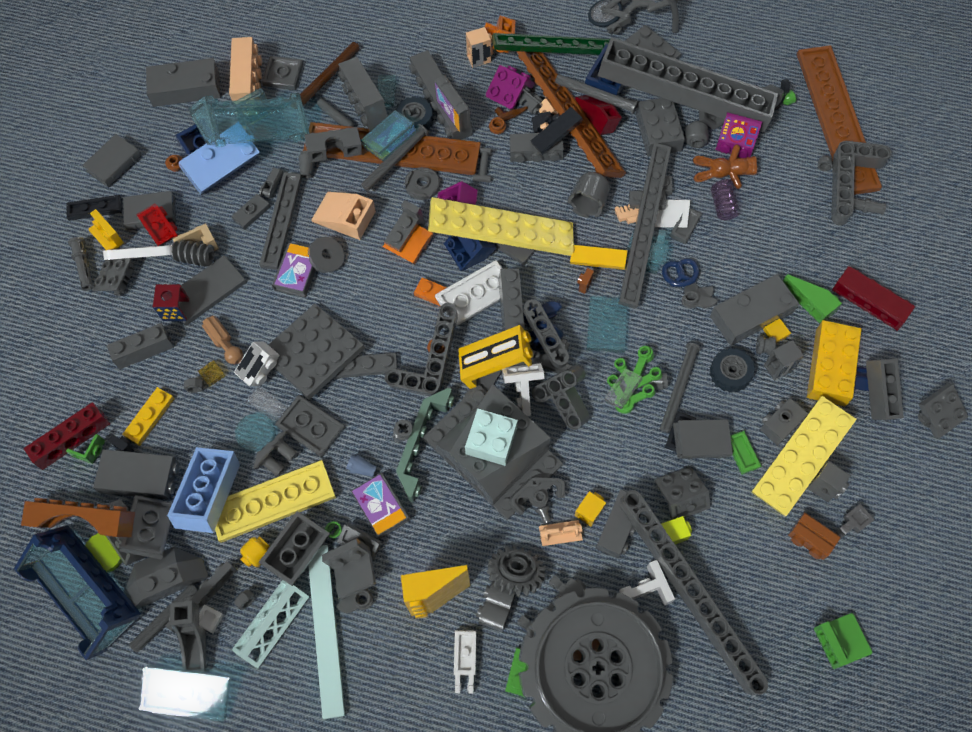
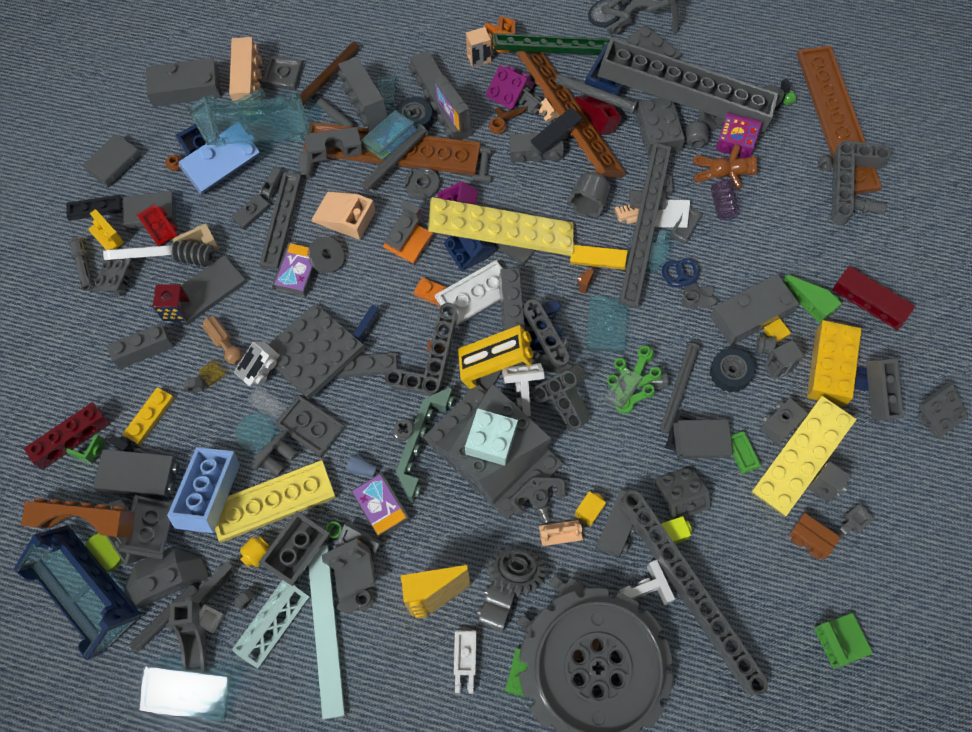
(367, 323): none -> dark blue tile
(542, 120): black piece -> none

